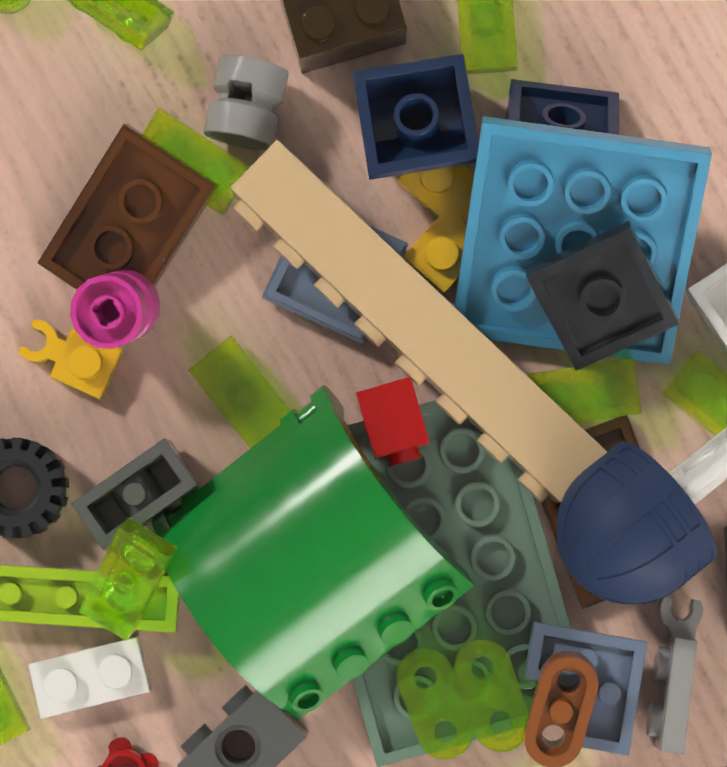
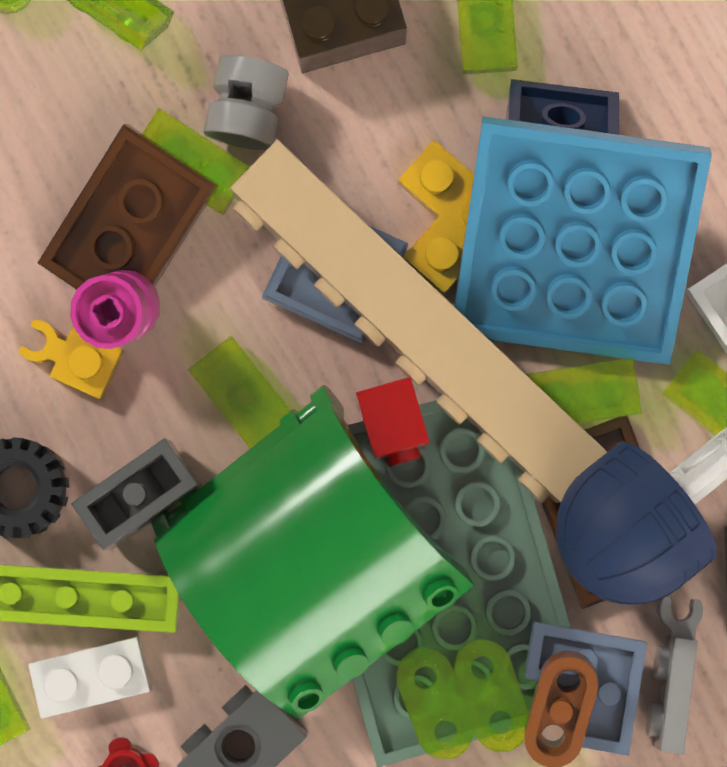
(127, 578): clear neon green plate -> none
(416, 116): dark blue slope -> none
(602, 296): black plate -> none

